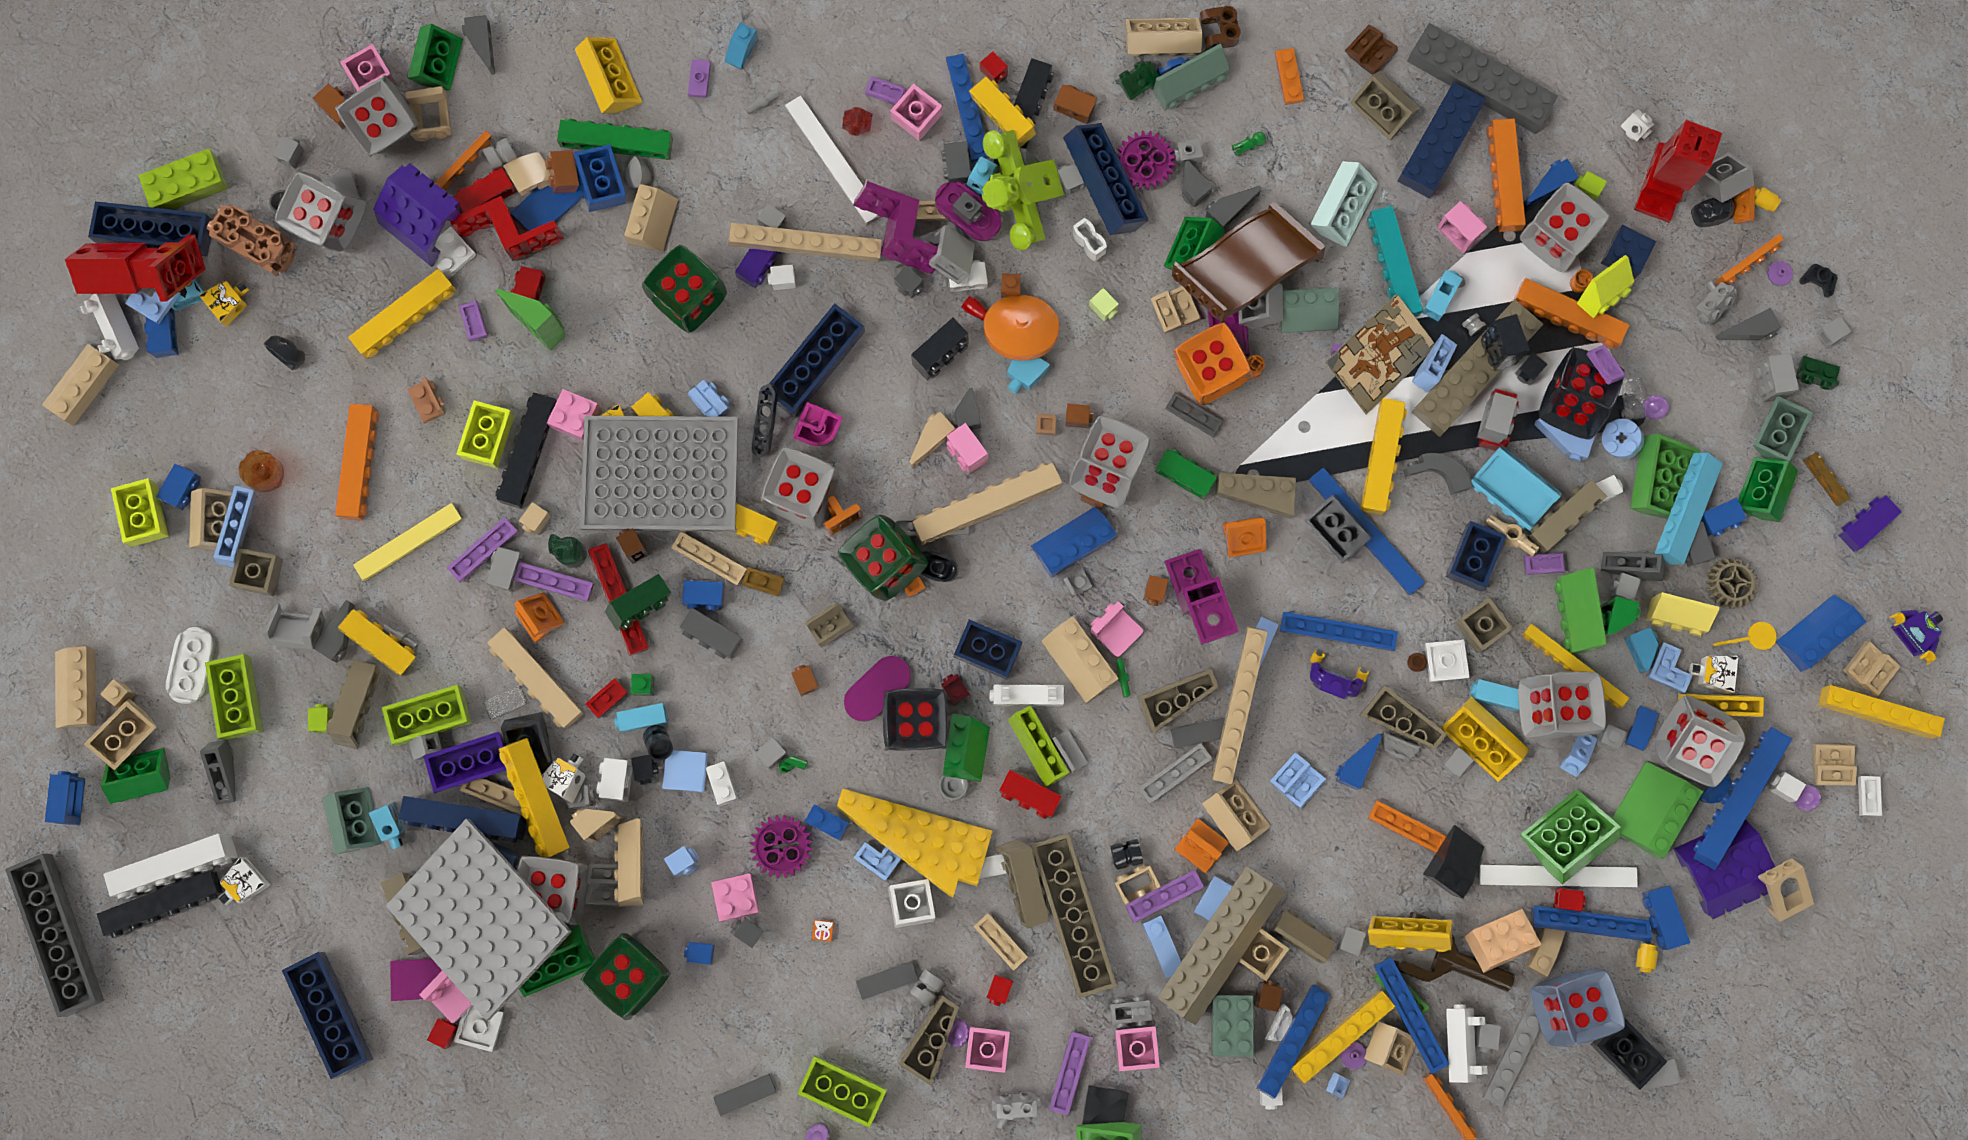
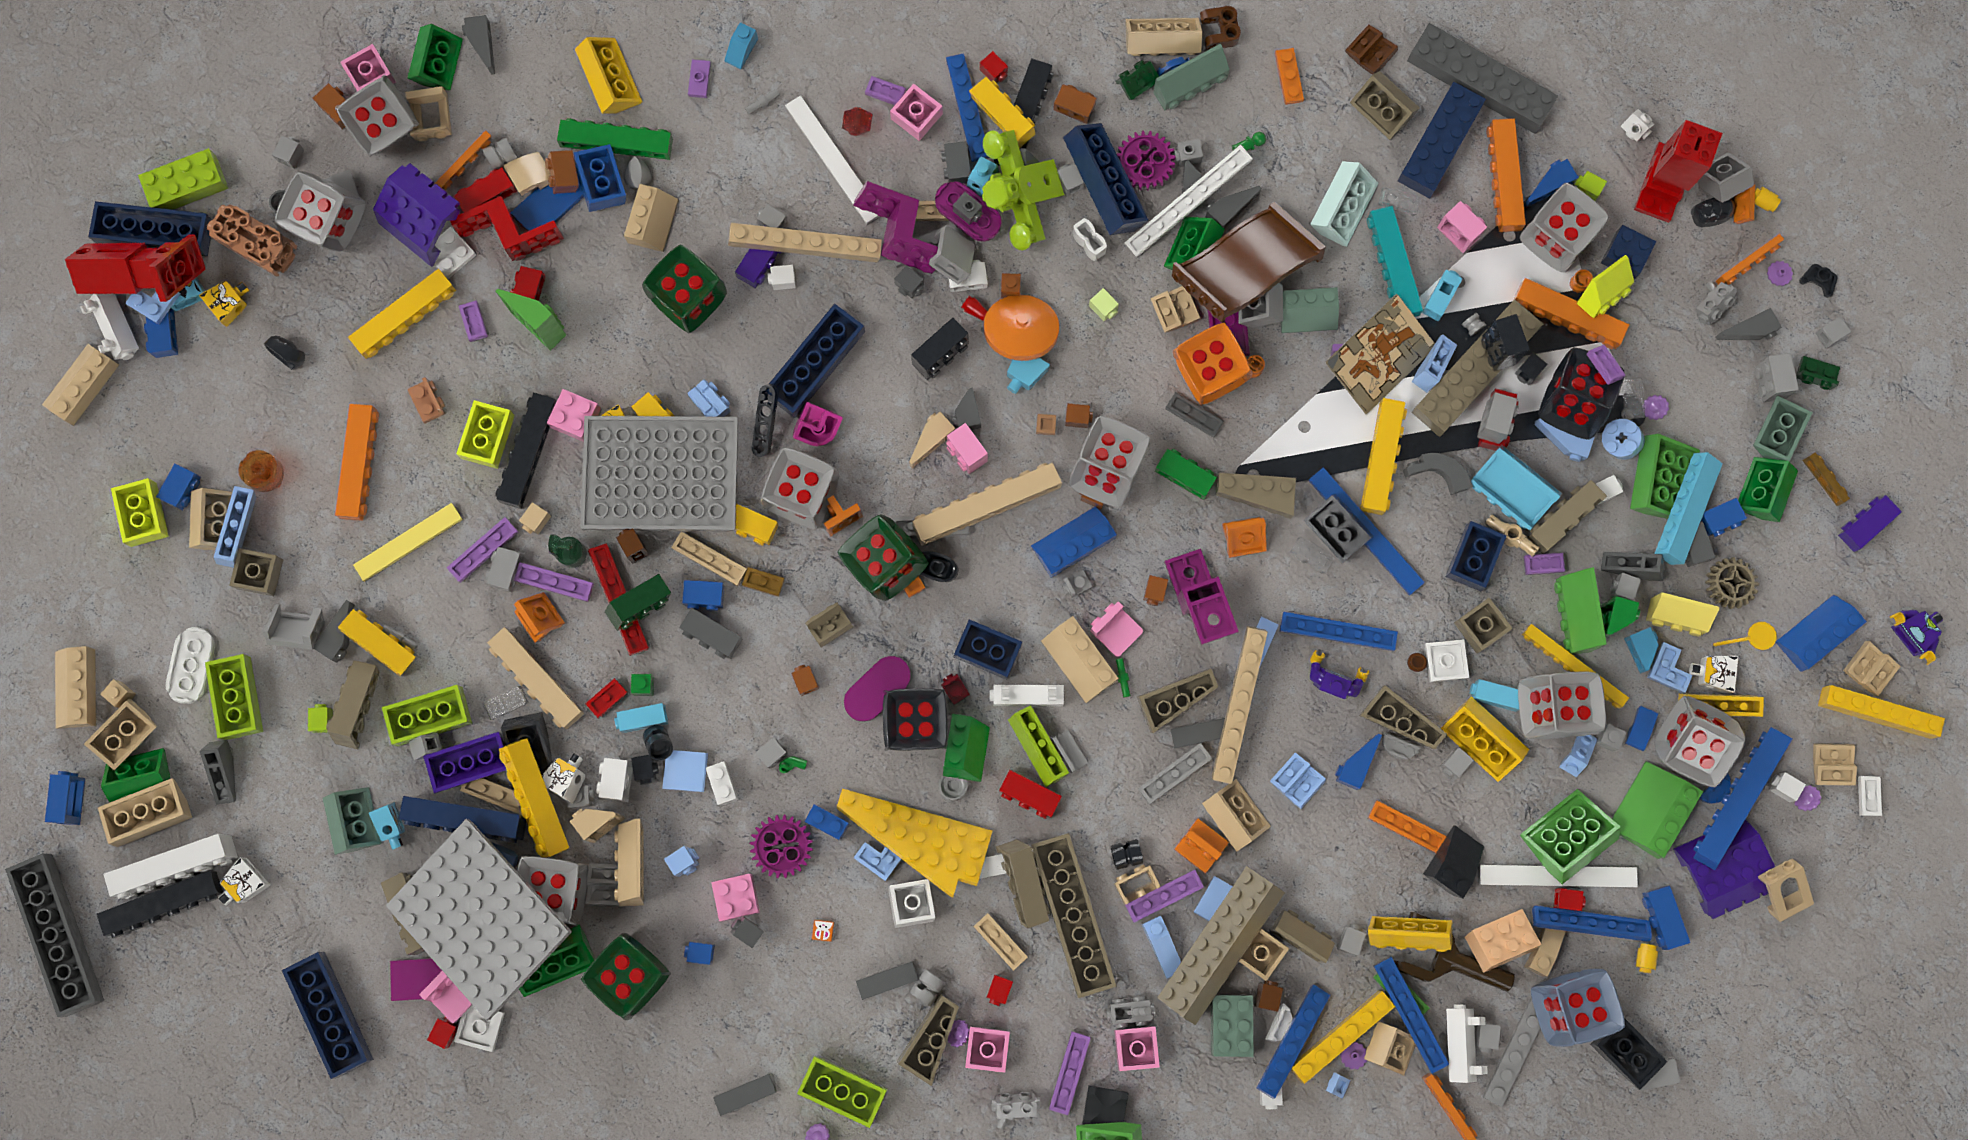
(144, 813): none -> tan slope
(1188, 201): none -> white tile

